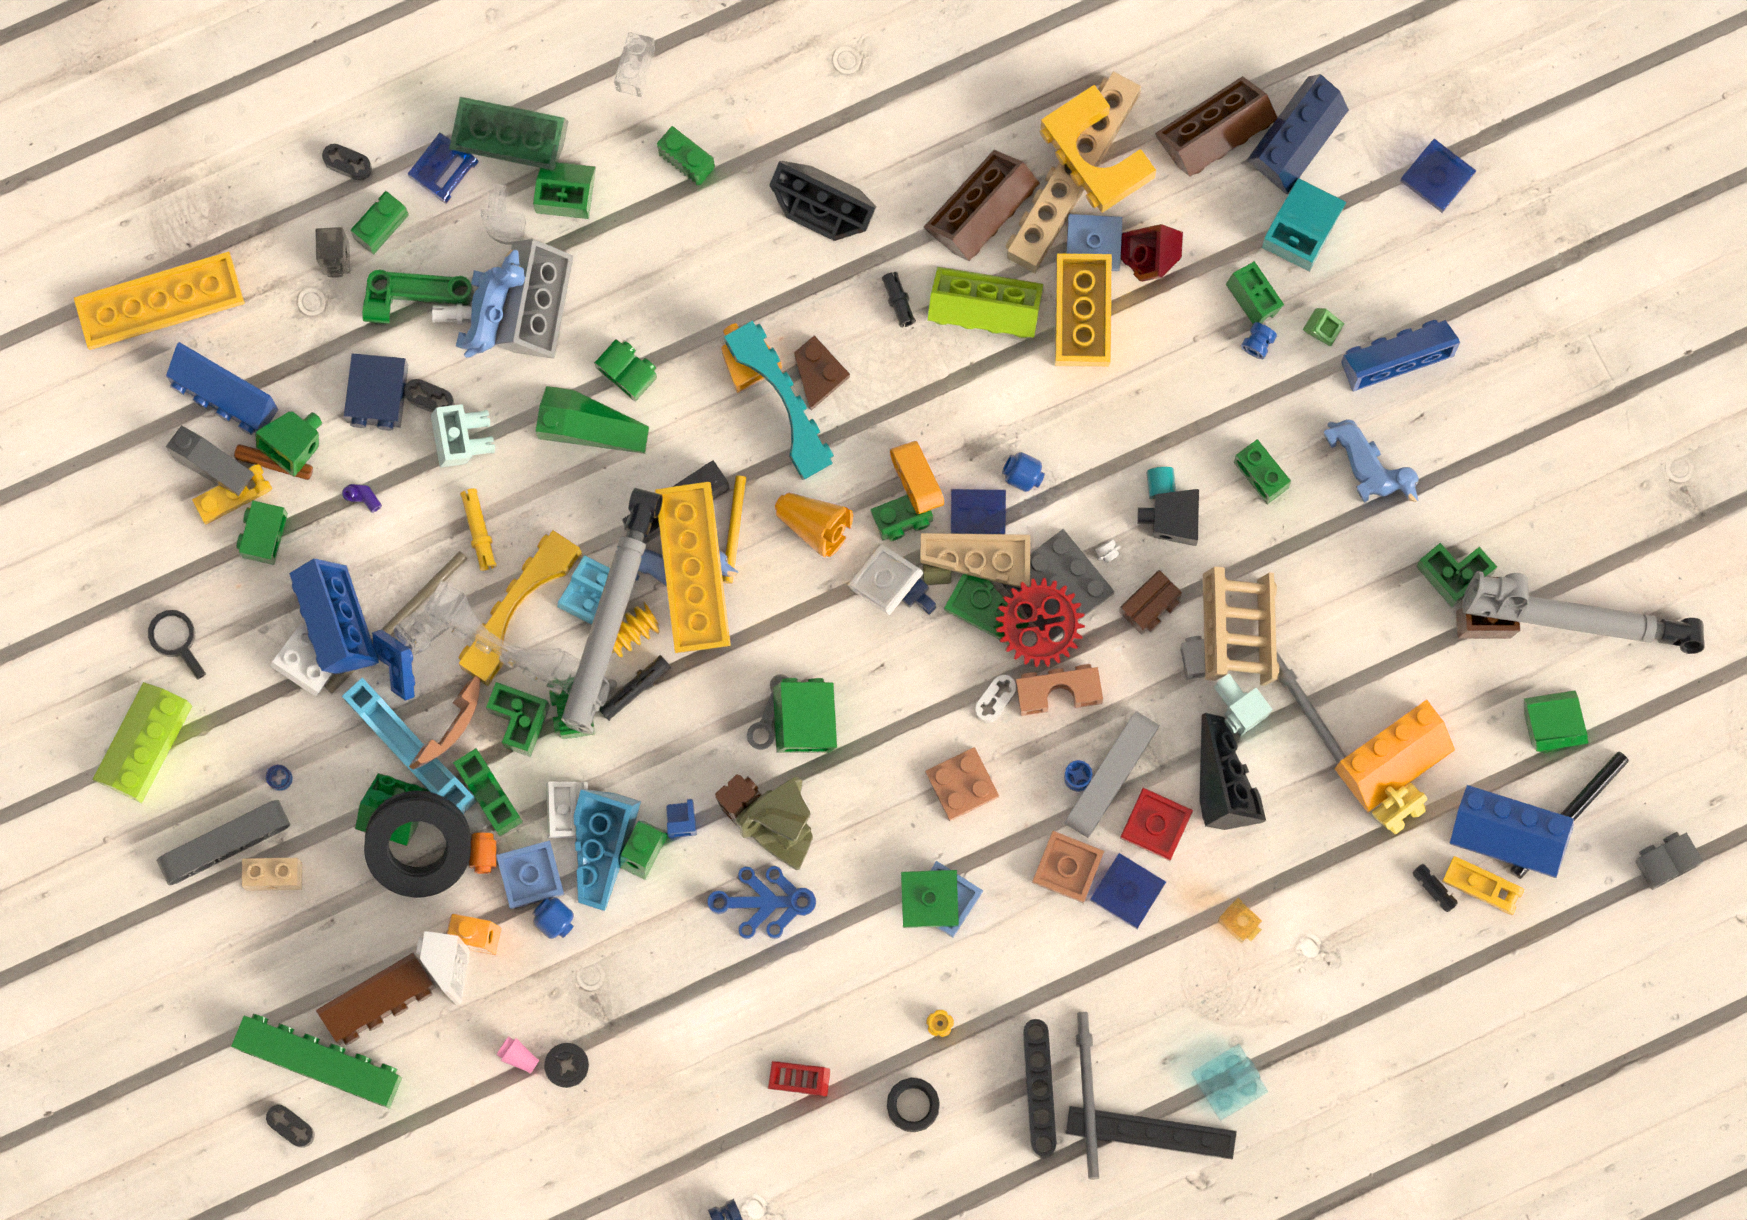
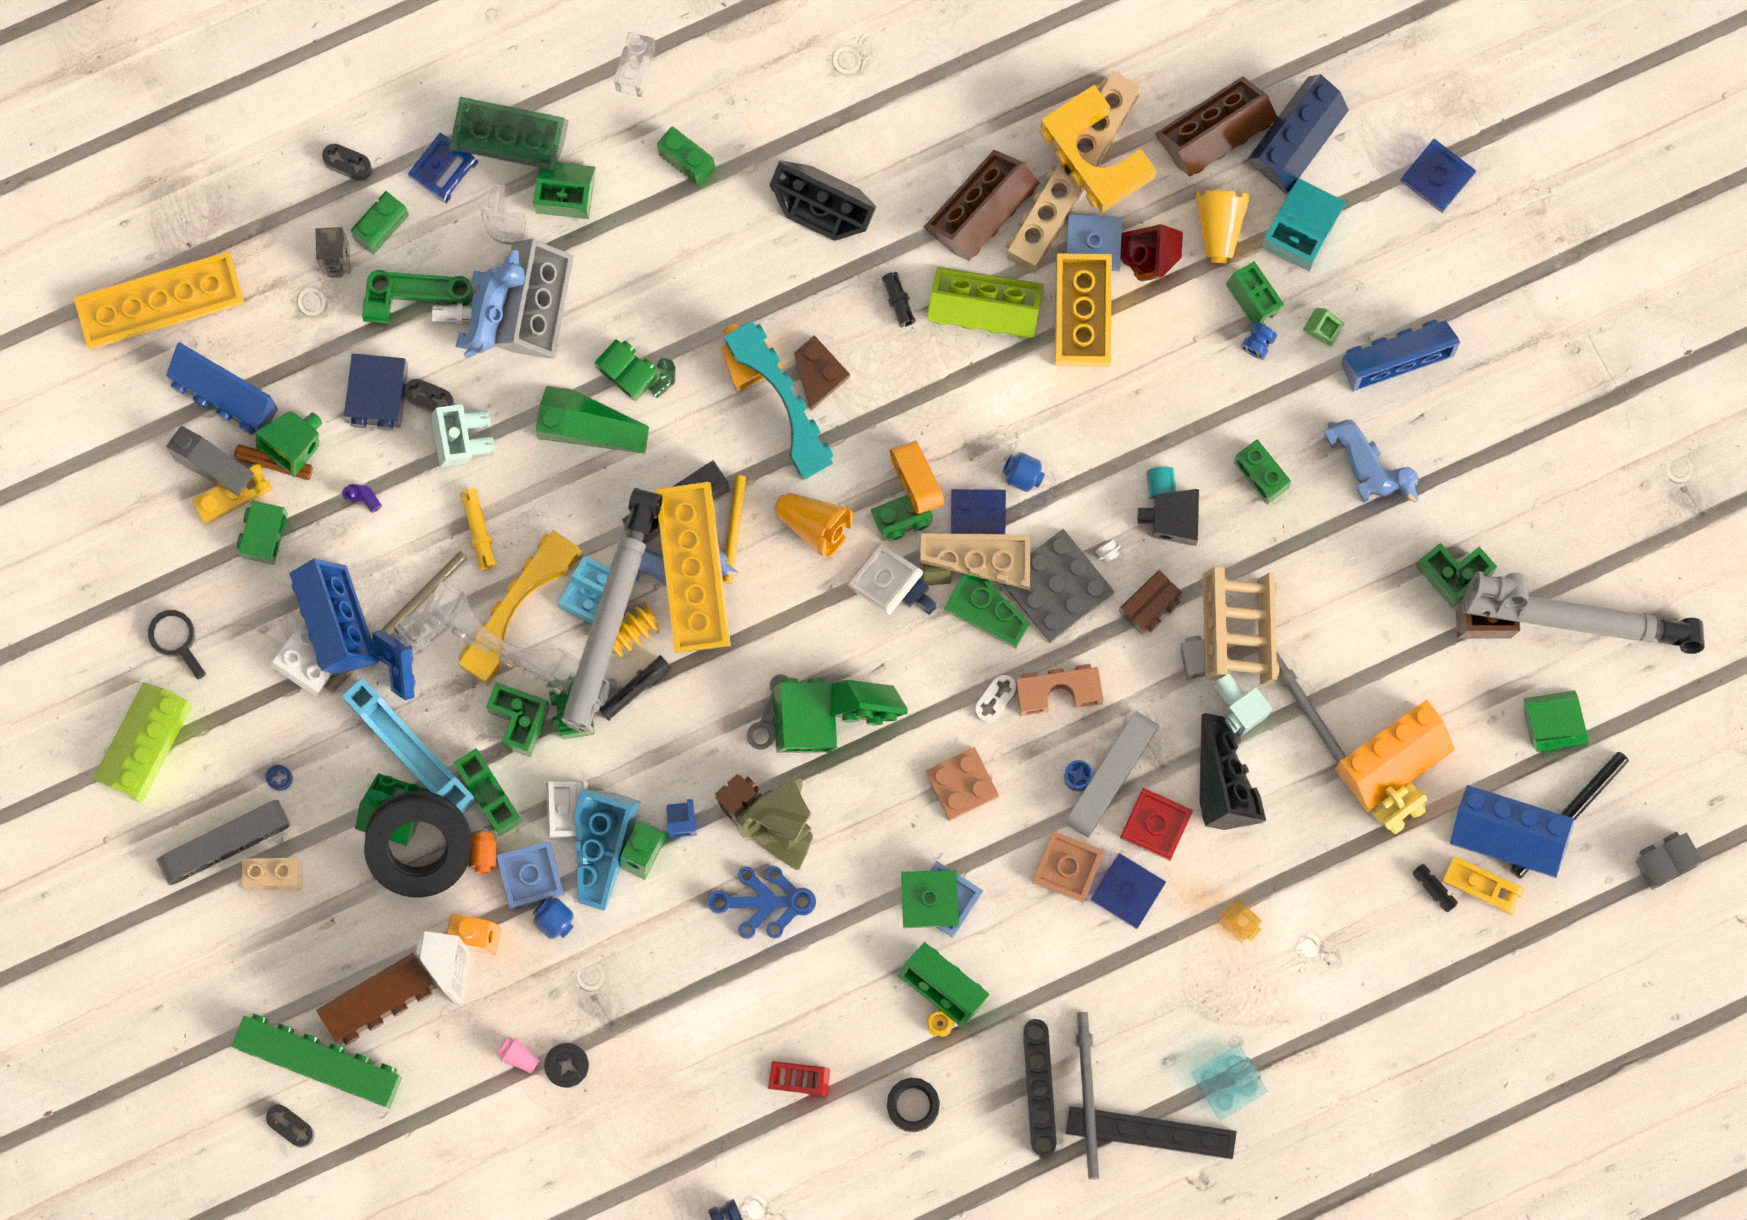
(467, 702): nougat slope -> none
(667, 377): none -> clear green arm
(867, 702): none -> green slope
(943, 984): none -> green brick
(1036, 597): red gear -> none
(1220, 222): none -> yellow cone

